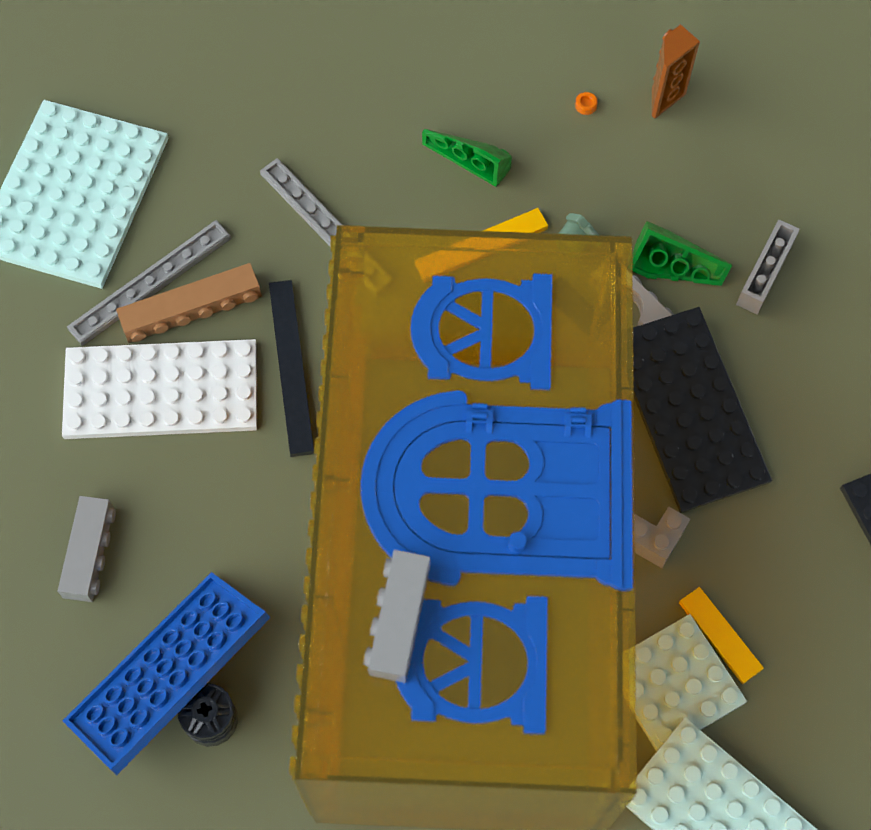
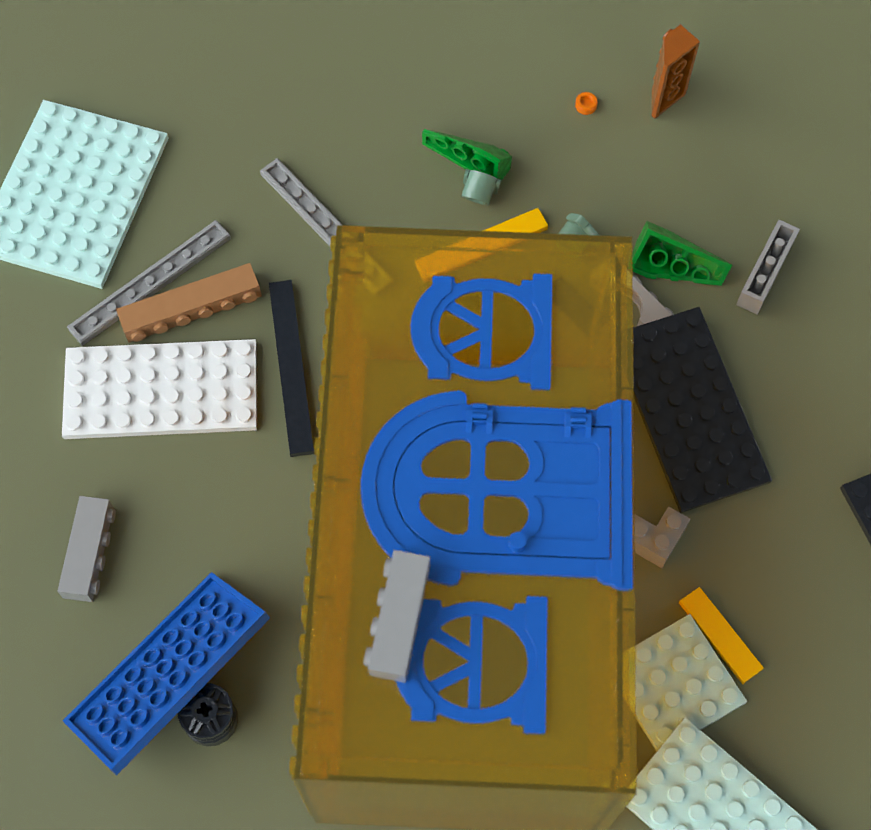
(479, 187): none -> sand green piece

